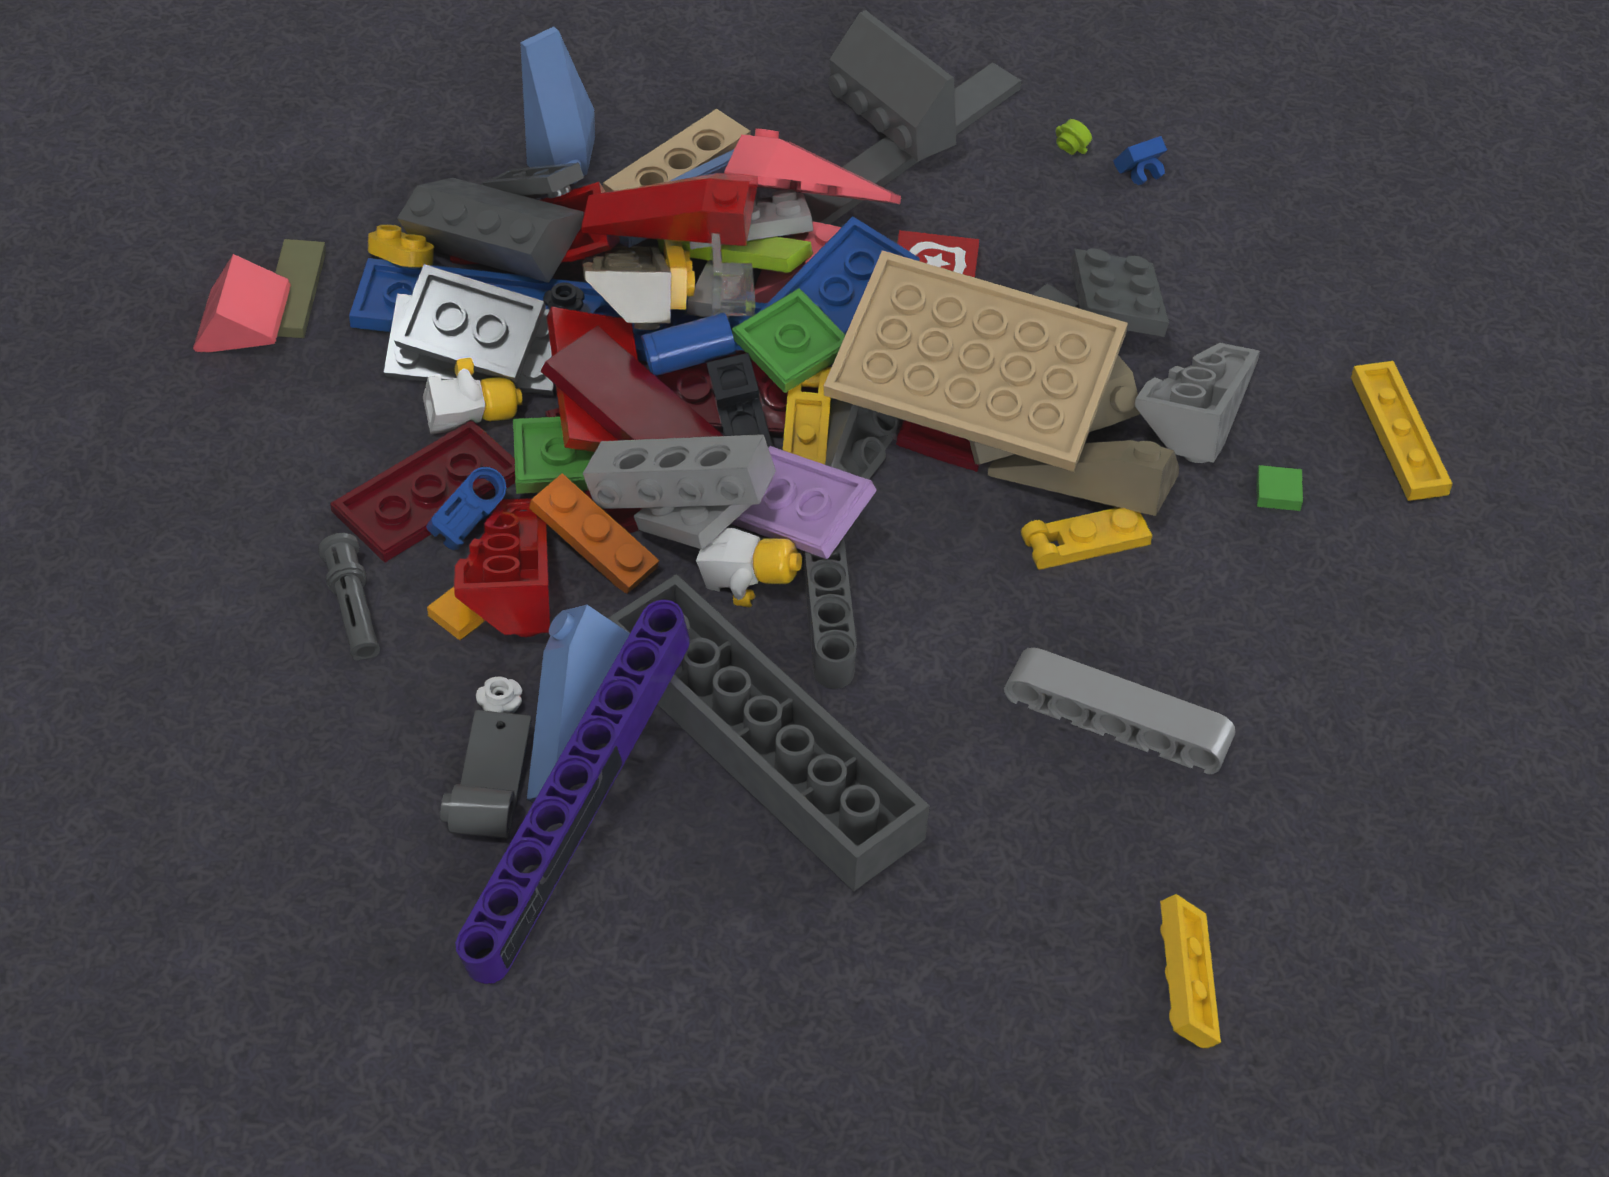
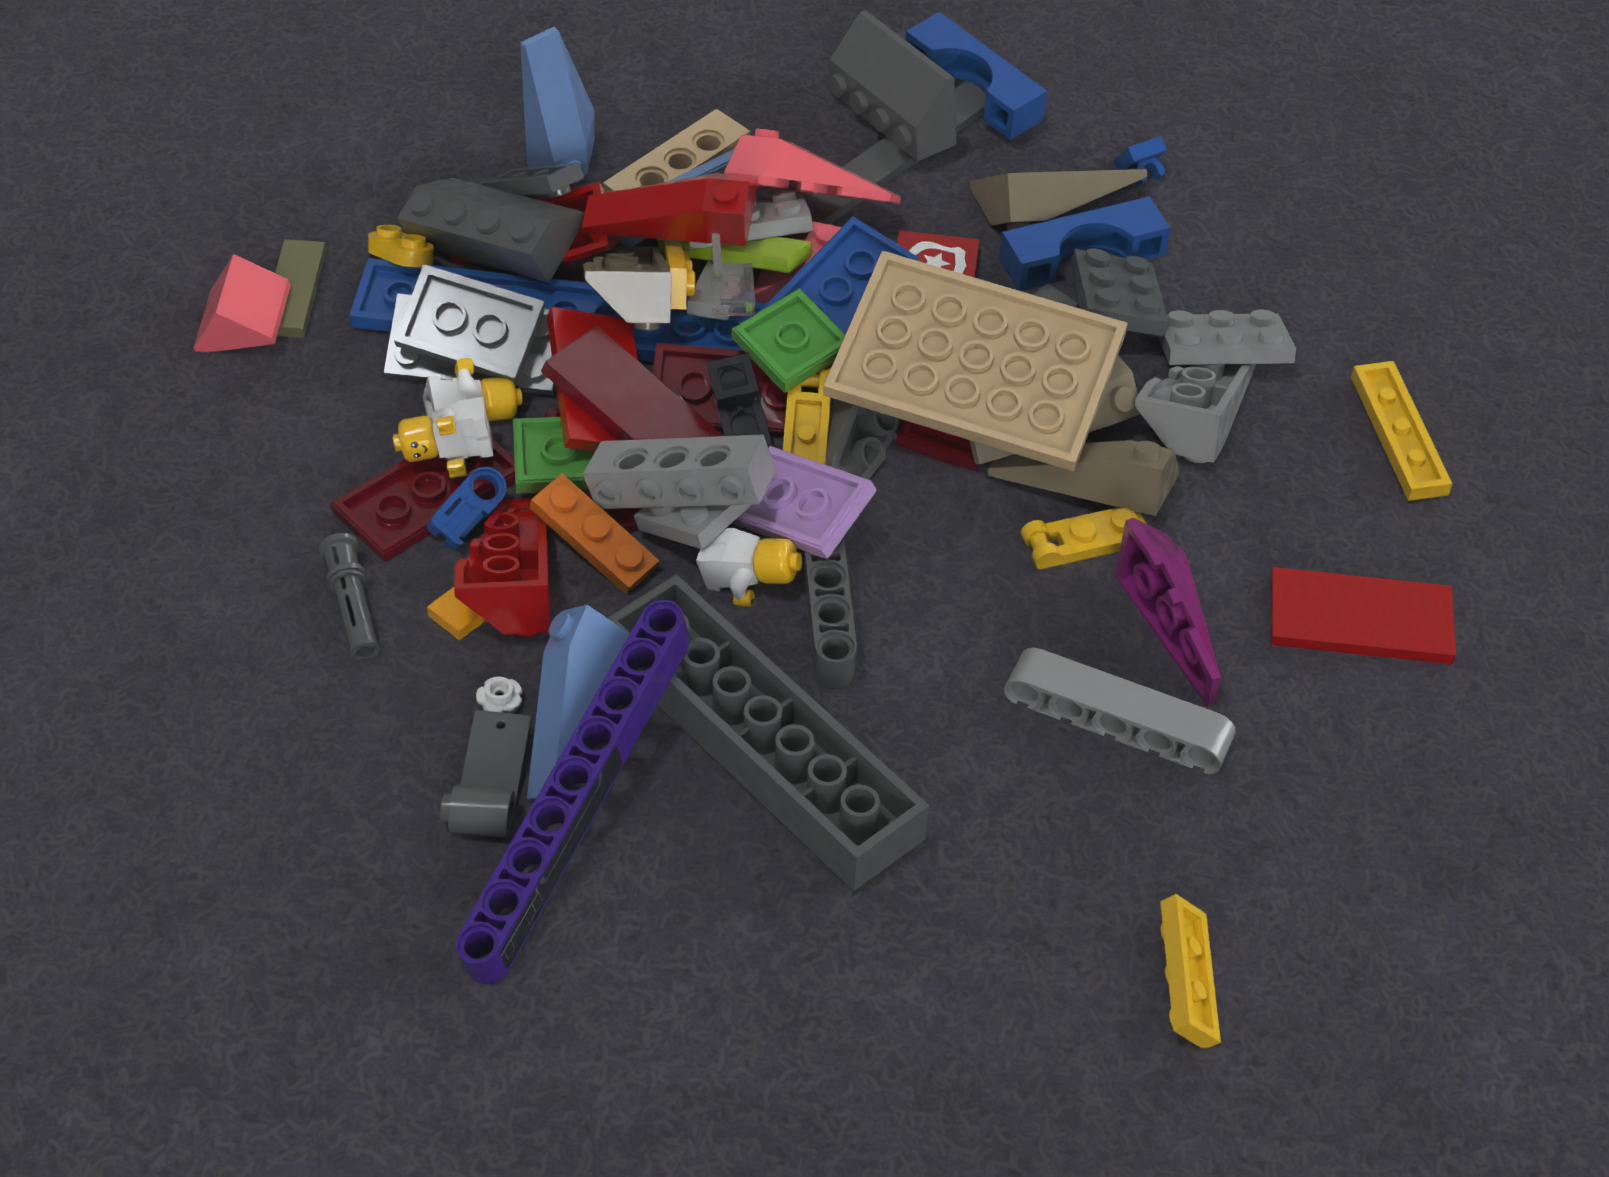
(452, 432): none -> piece
(564, 296): black plate -> none
(688, 344): blue pin -> none
(1012, 98): none -> blue arch
(1039, 196): none -> dark tan wedge
(1073, 137): lime plate -> none
(1123, 229): none -> blue arch
(1164, 592): none -> magenta wedge
(1227, 338): none -> light grey plate
(1279, 488): bright green tile -> none
(1362, 615): none -> red tile

